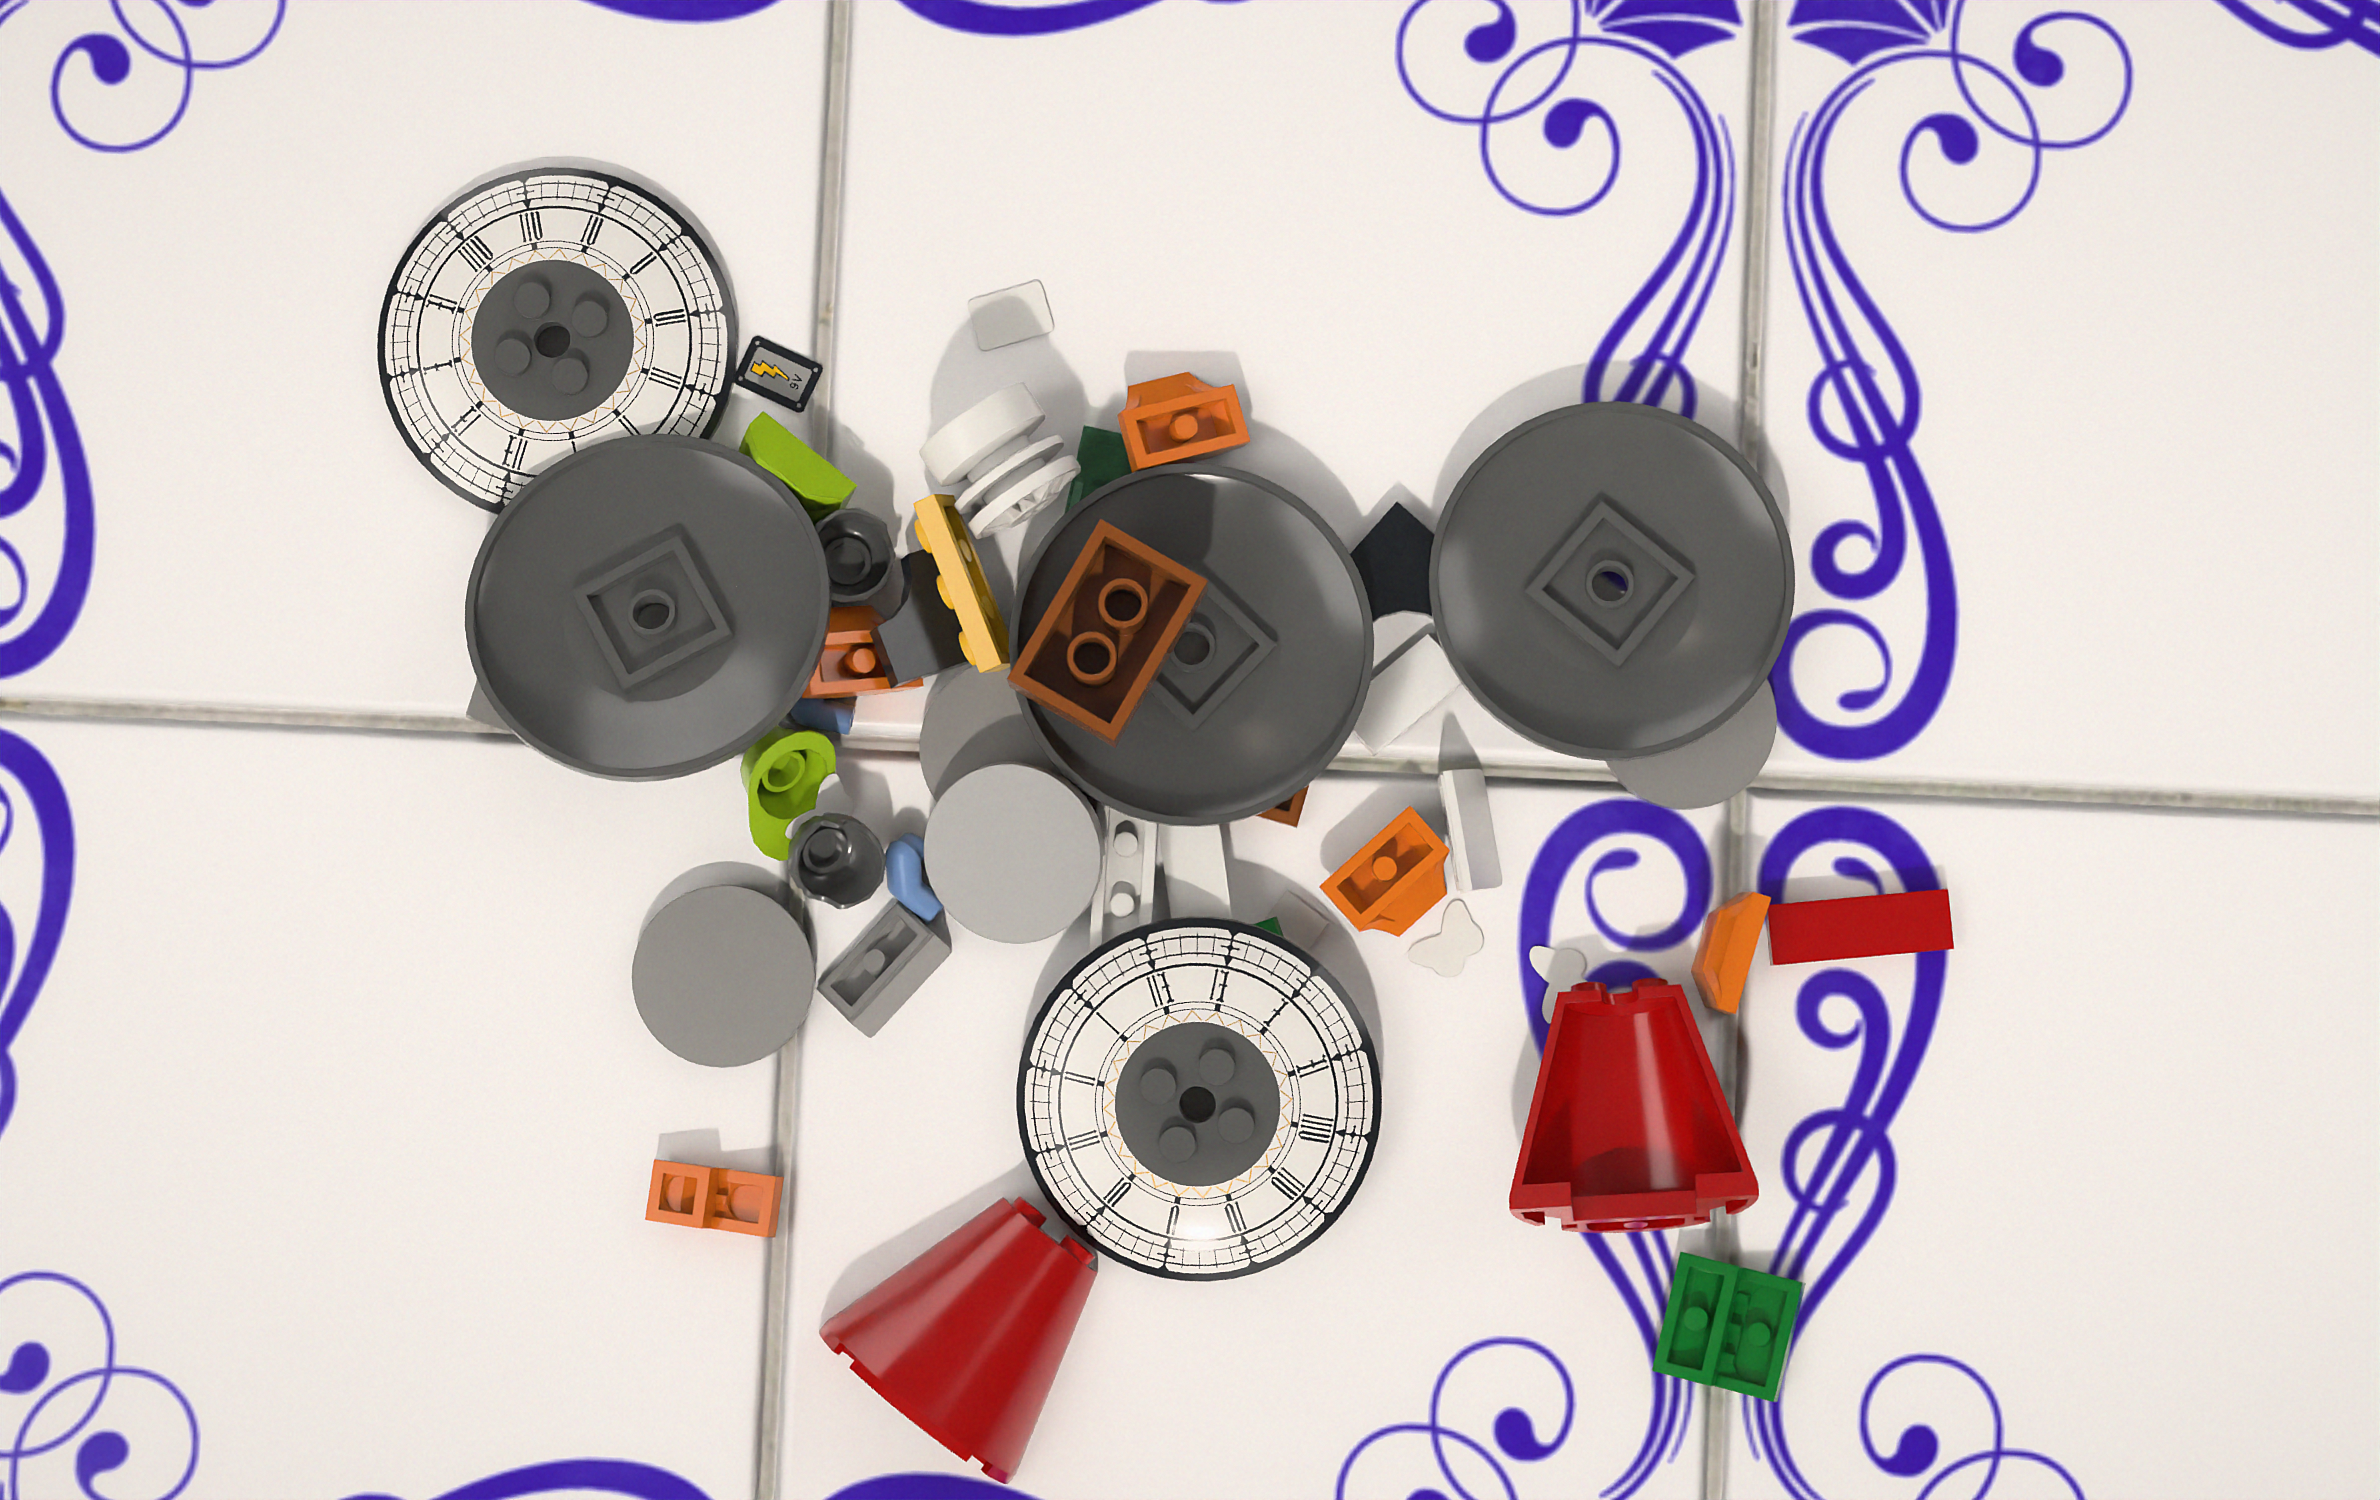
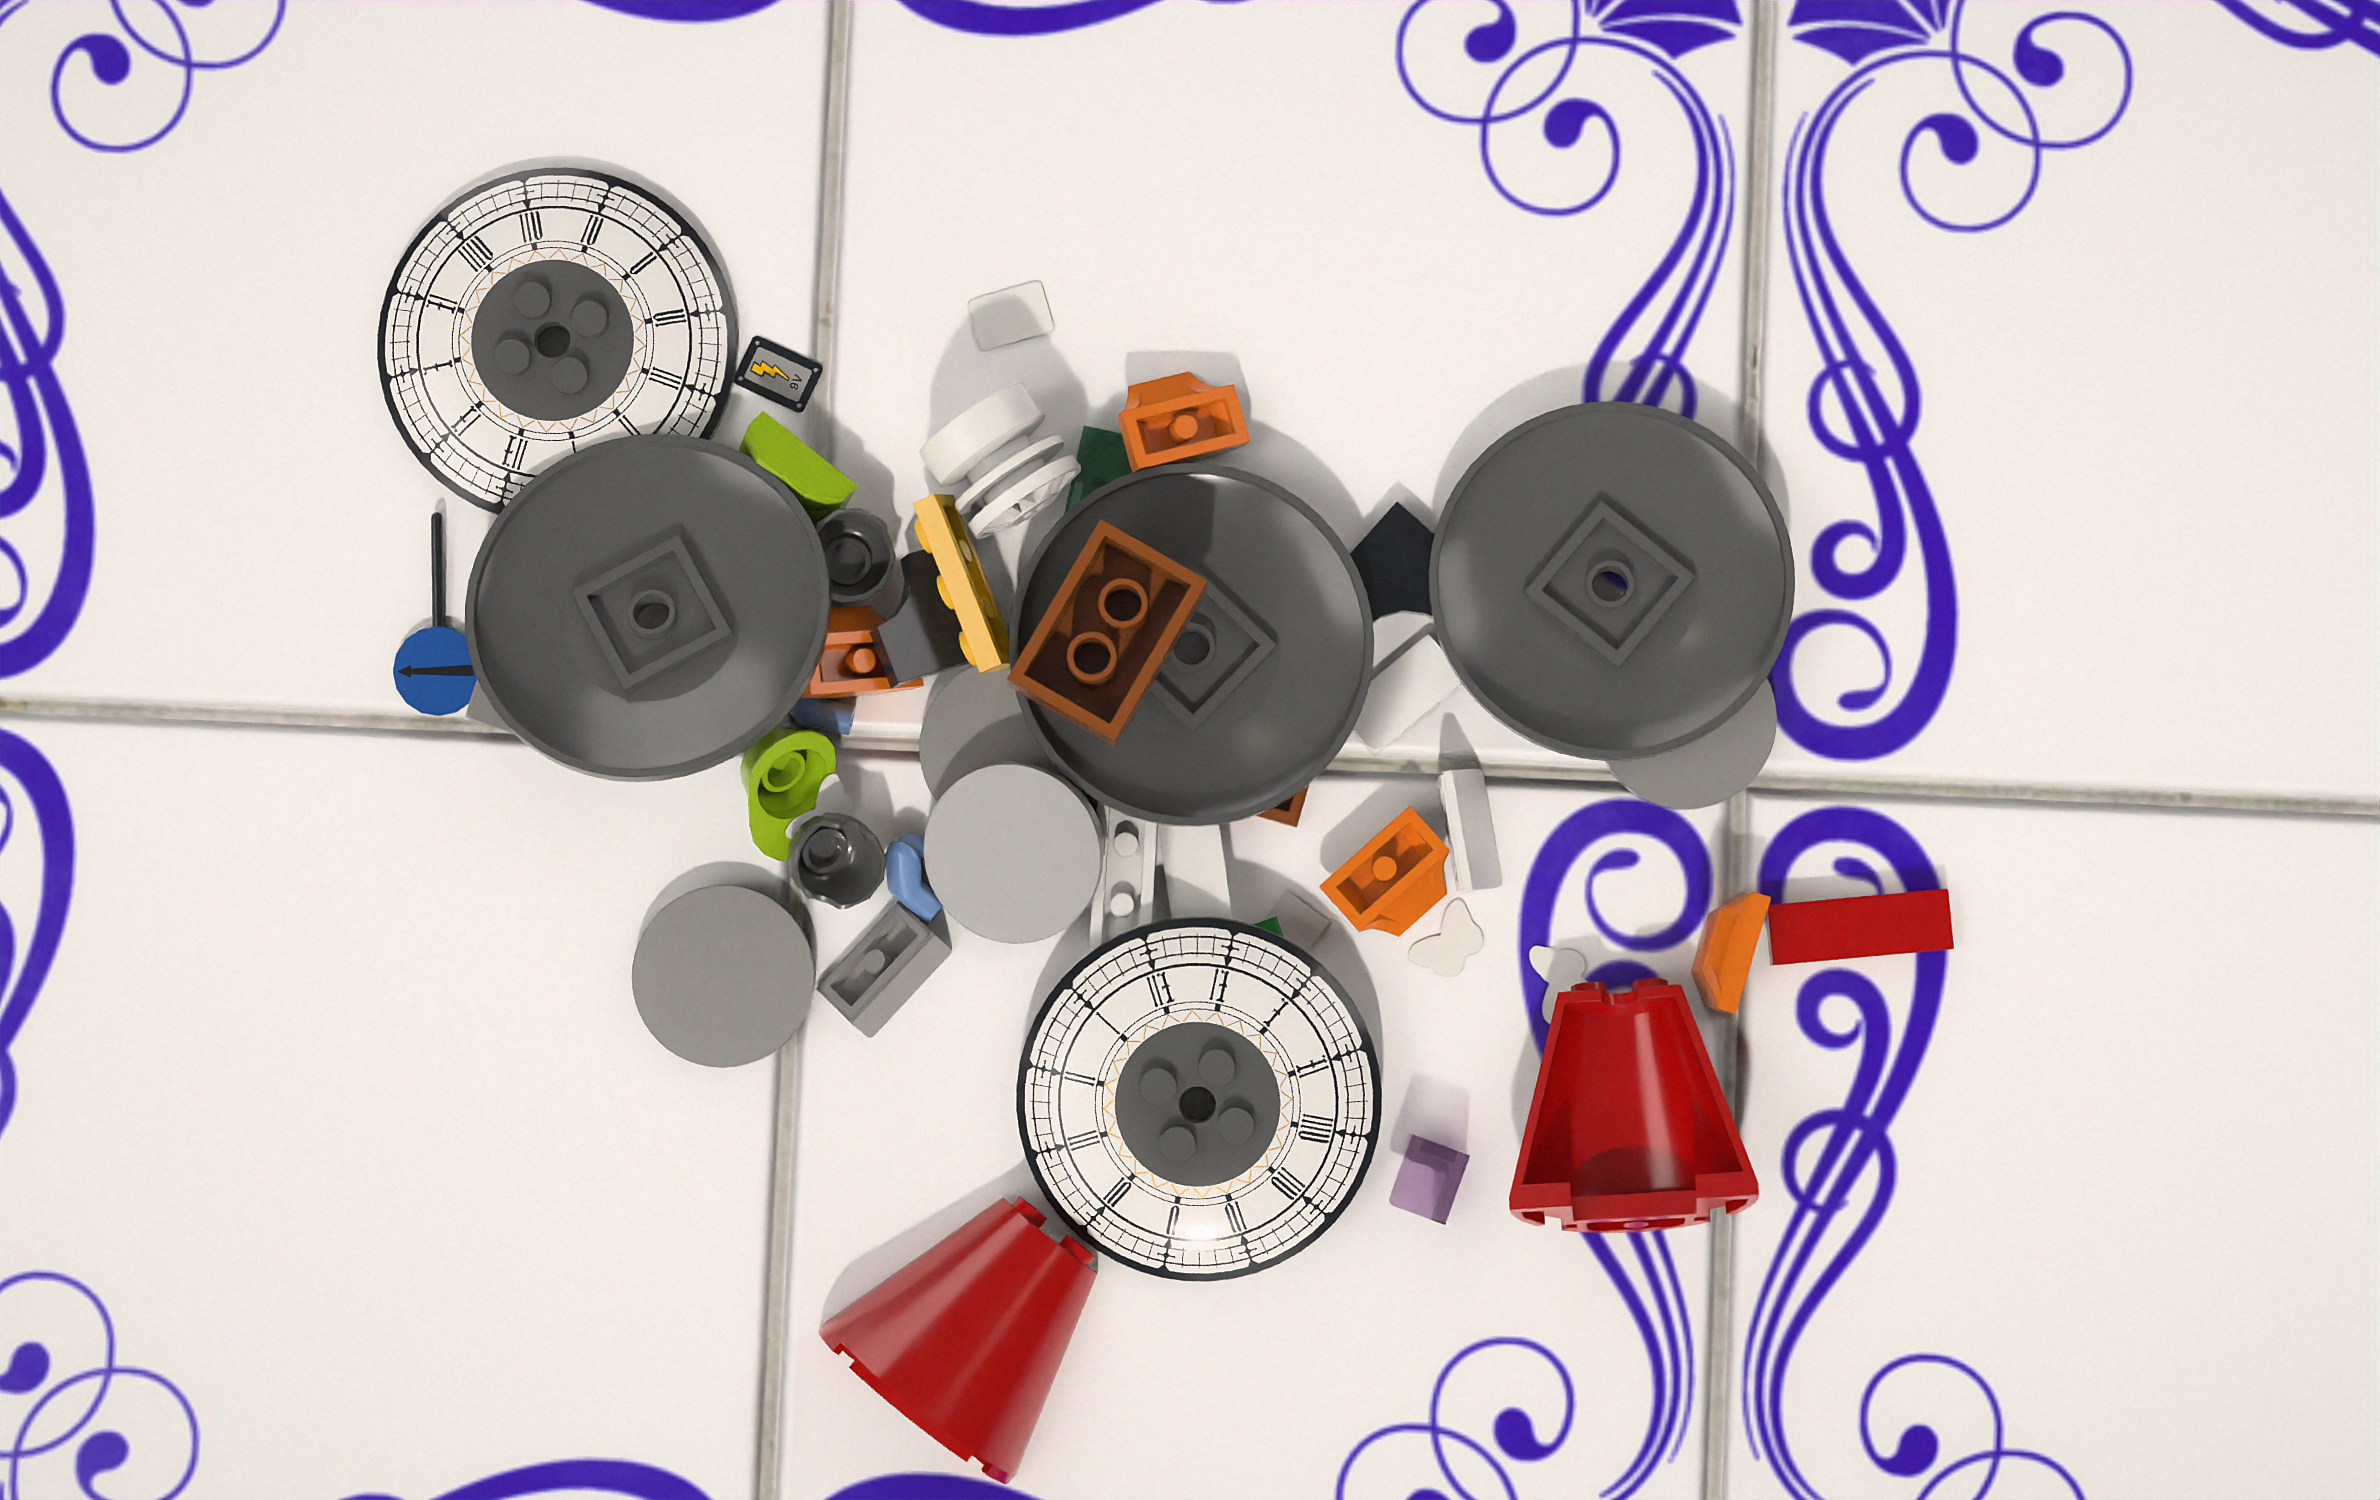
(434, 663): none -> blue piece
(714, 1198): orange slope -> none
(1428, 1179): none -> clear purple panel
(1728, 1326): green slope -> none

